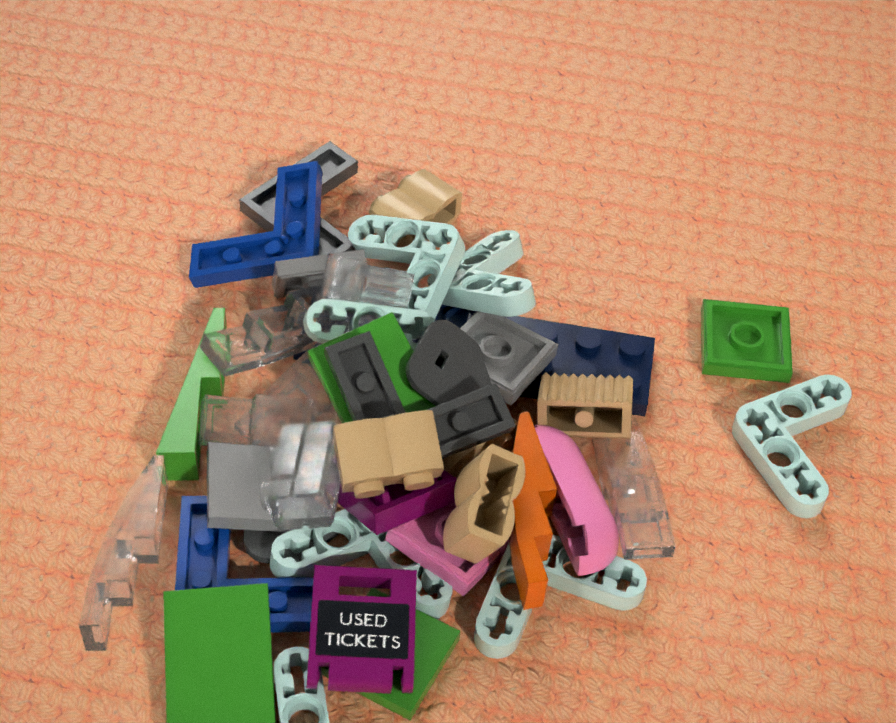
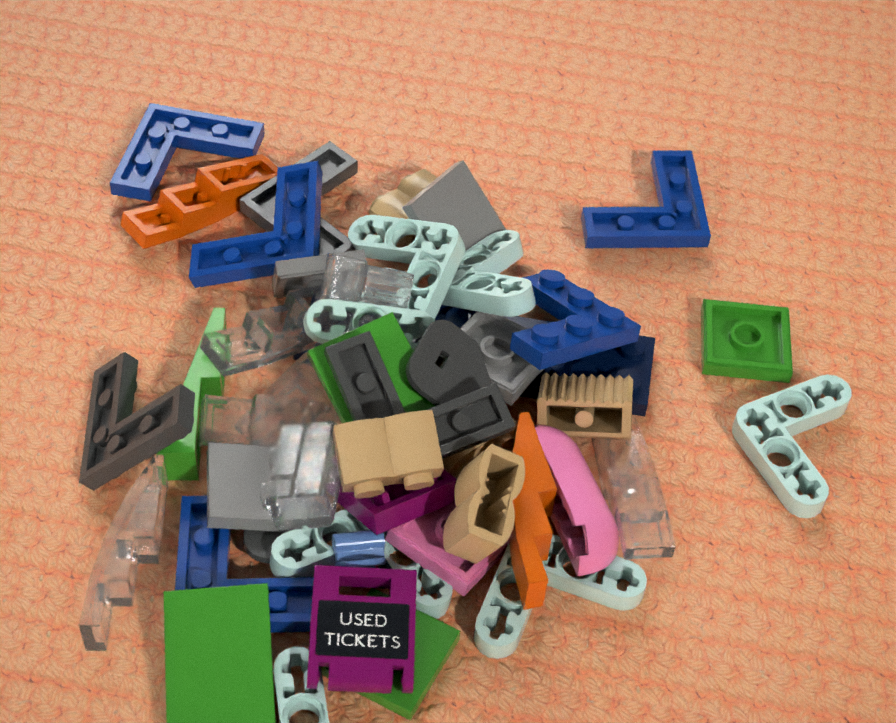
(121, 439): none -> dark grey plate
(170, 127): none -> blue plate
(198, 203): none -> orange slope
(359, 549): none -> medium blue plate
(456, 201): none -> light grey tile
(583, 326): none -> blue plate
(674, 224): none -> blue plate

